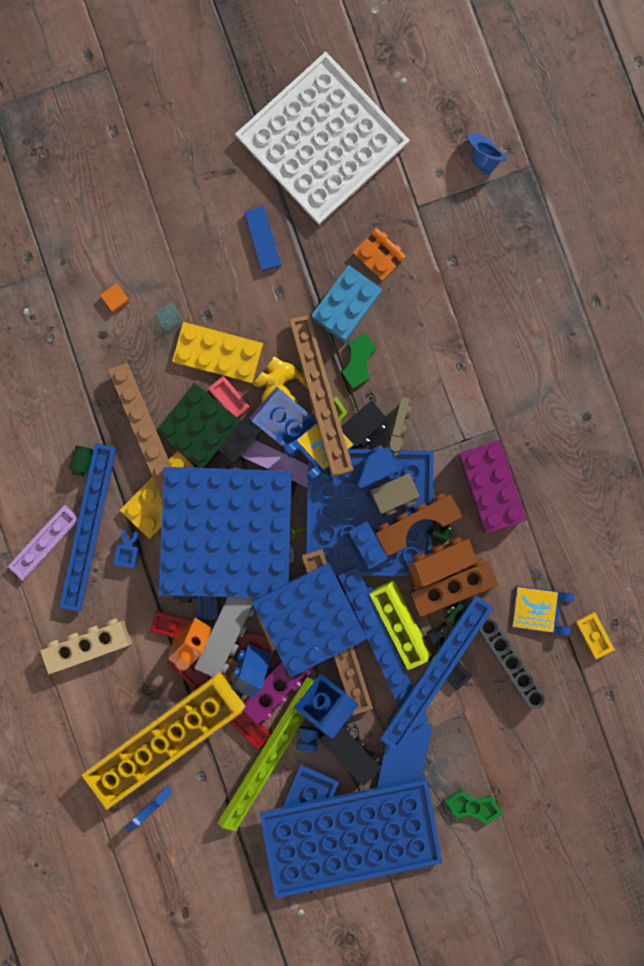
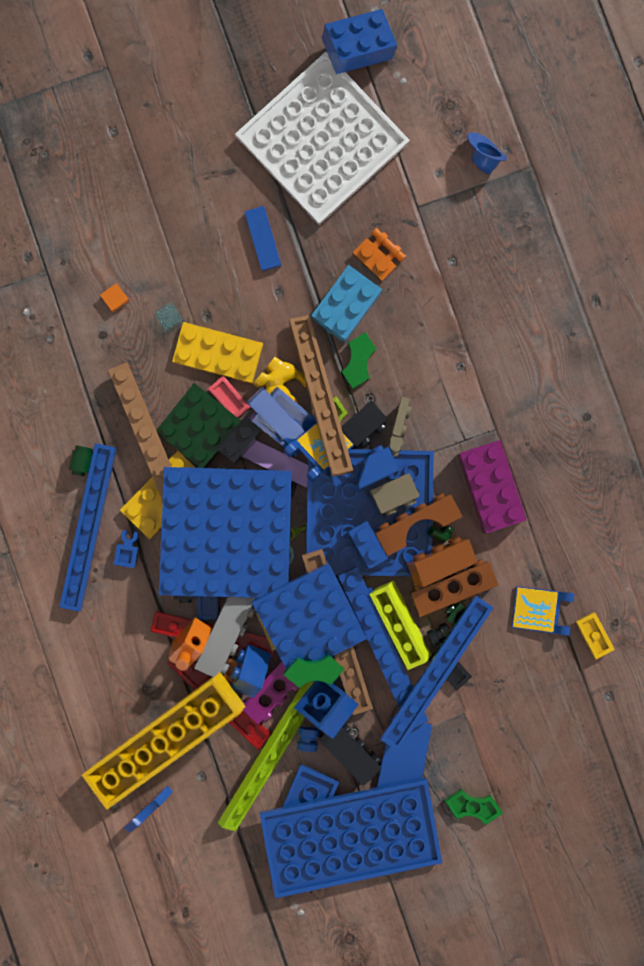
(43, 542): lavender tile -> none
(56, 661): tan brick -> none
(275, 415): none -> tile
(305, 671): none -> green tile
(359, 41): none -> blue brick
(517, 670): dark grey beam -> none

